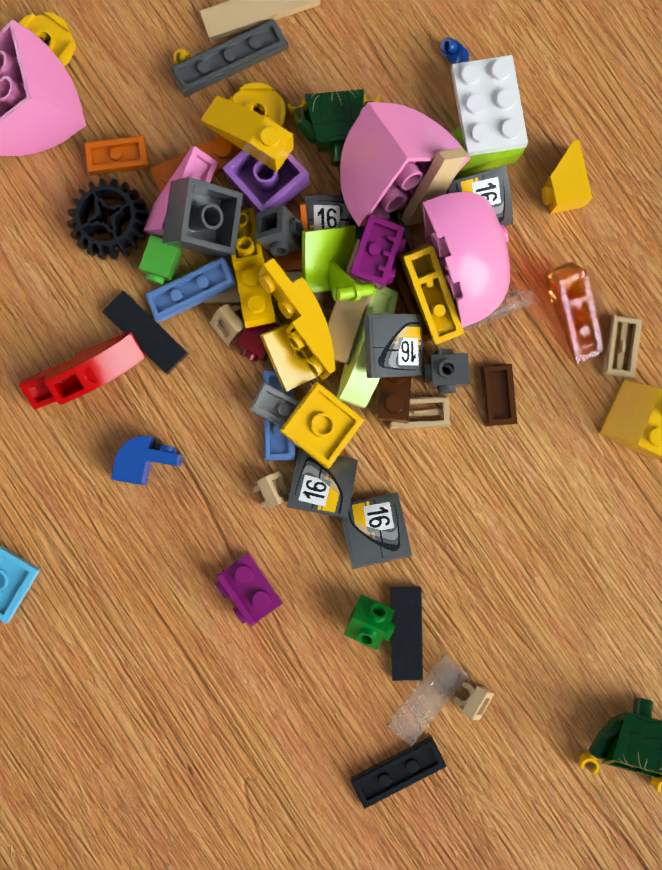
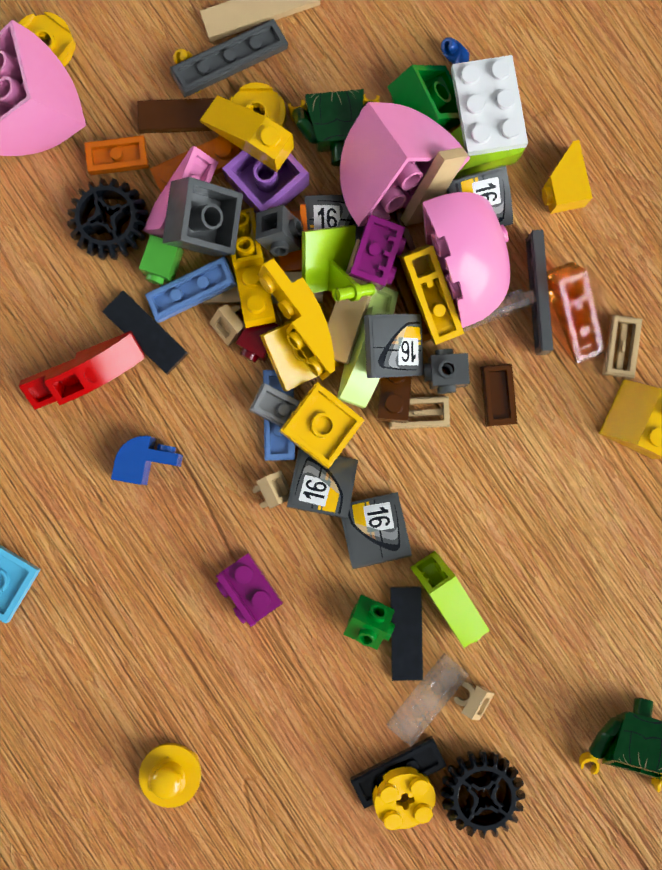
(170, 775): none -> yellow plate
(172, 115): none -> reddish brown tile
(408, 813): none -> yellow plate
(429, 92): none -> green slope
(450, 599): none -> slope
(469, 816): none -> black gear
(539, 284): none -> dark grey tile

